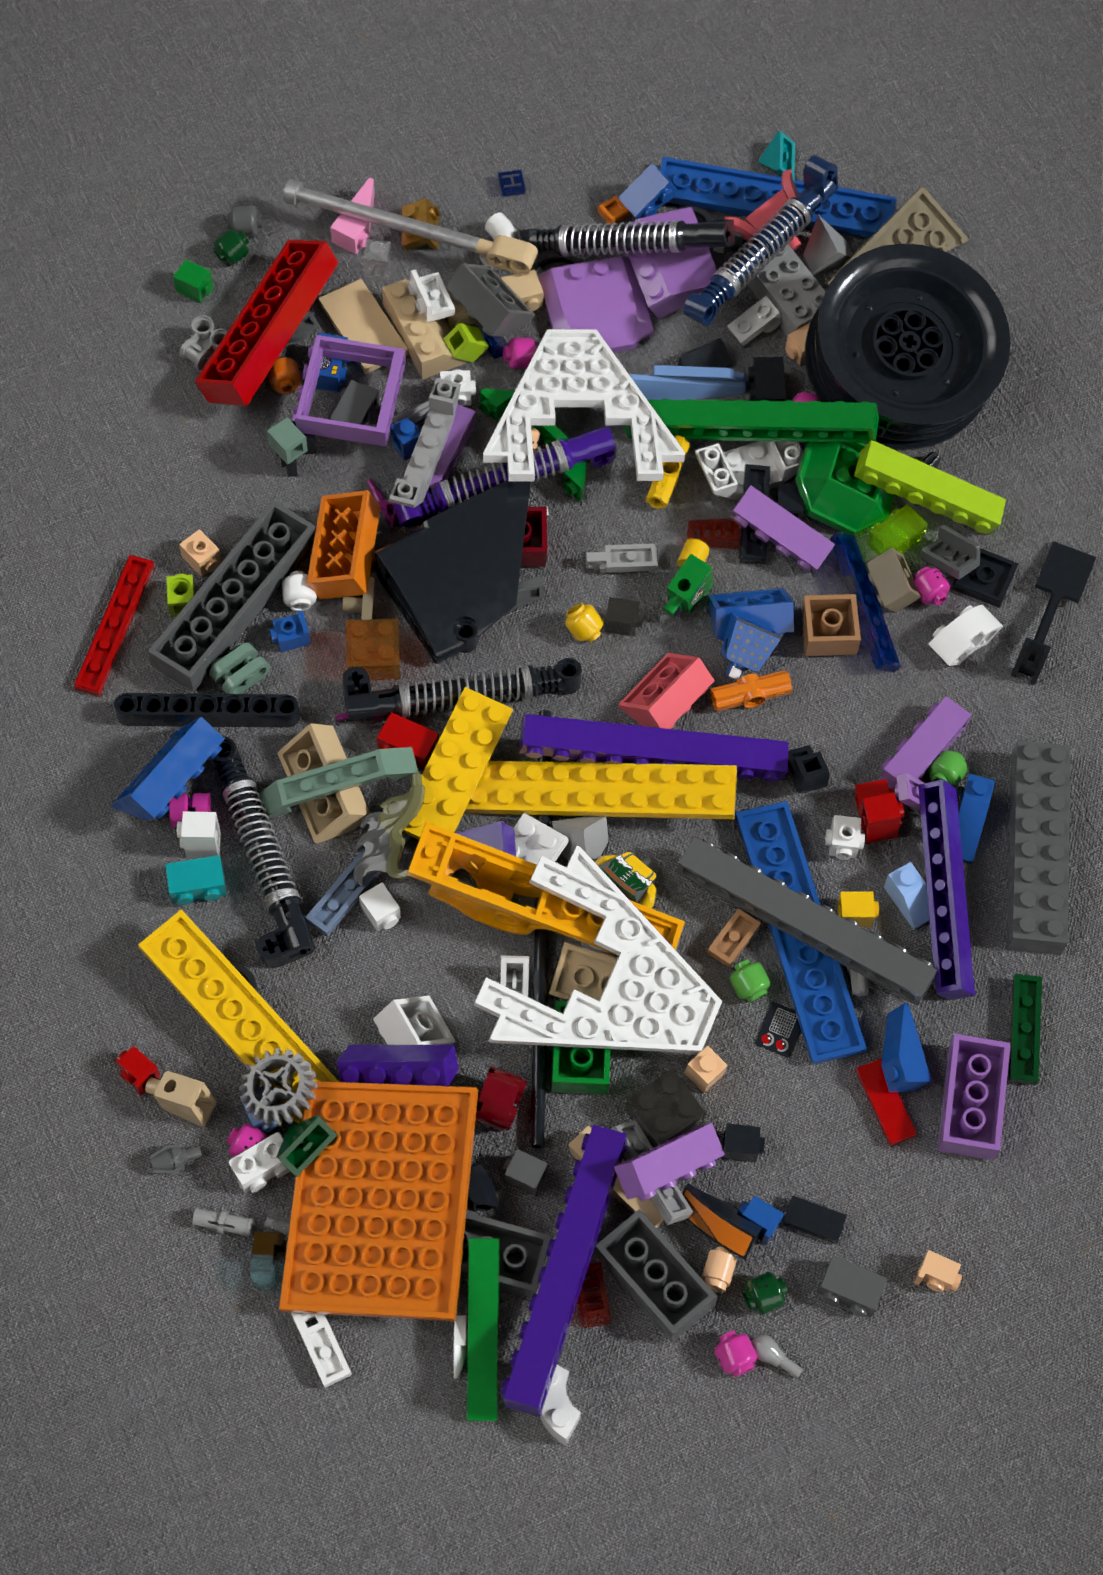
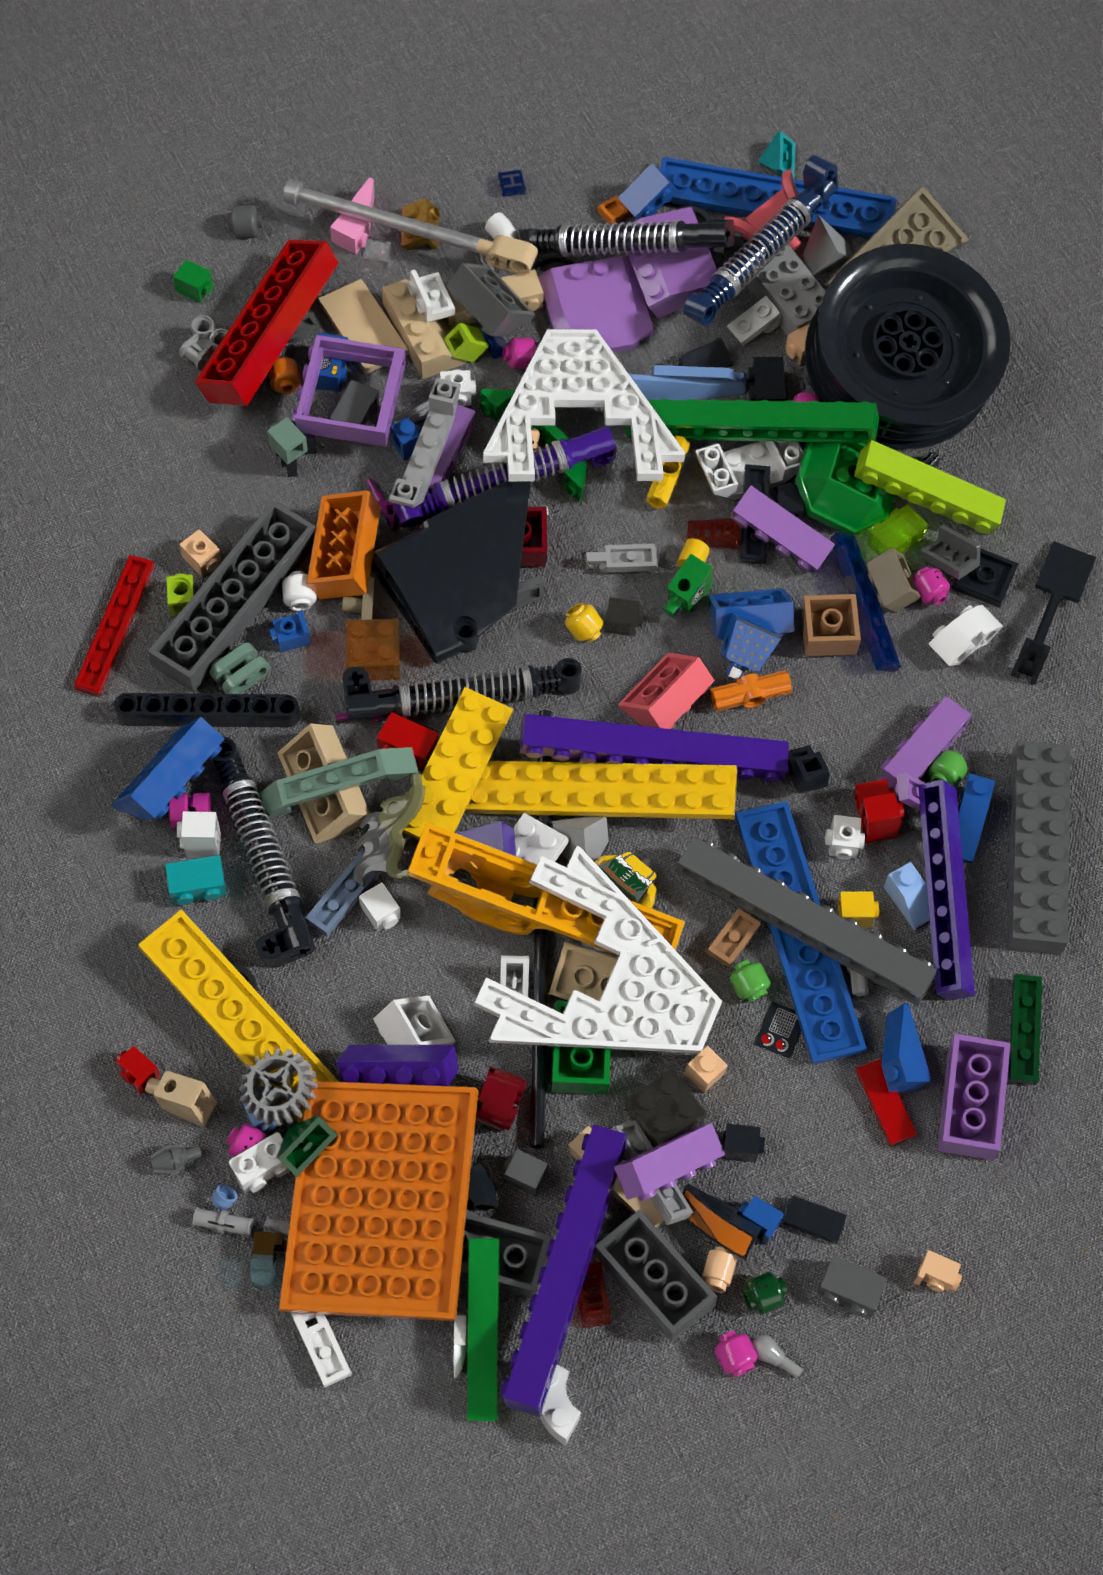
(223, 1197): none -> medium blue hinge
(231, 246): dark green head -> none

